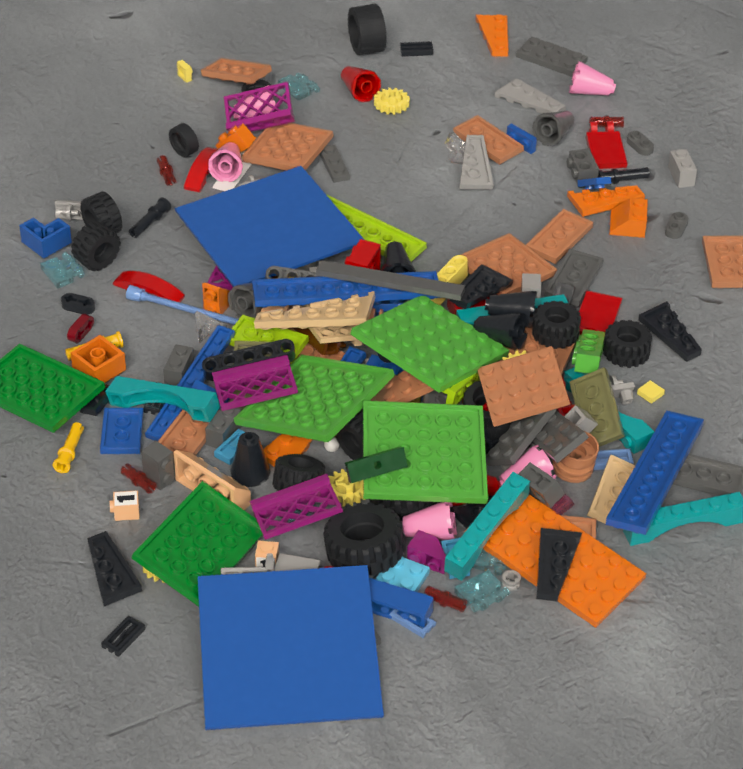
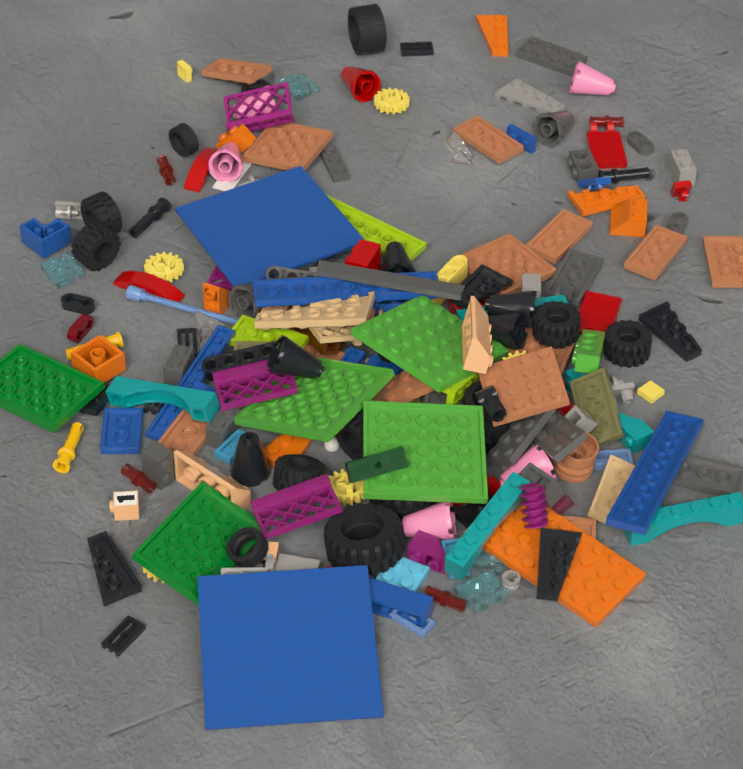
(164, 266): none -> light yellow gear
(187, 331): none -> black tile
(238, 539): none -> black tyre
(293, 360): none -> black cone
(475, 165): light grey wing -> none
(476, 338): none -> light nougat slope
(491, 404): none -> black piece
(535, 505): none -> magenta piece
(655, 252): none -> nougat plate
(681, 190): none -> red tile

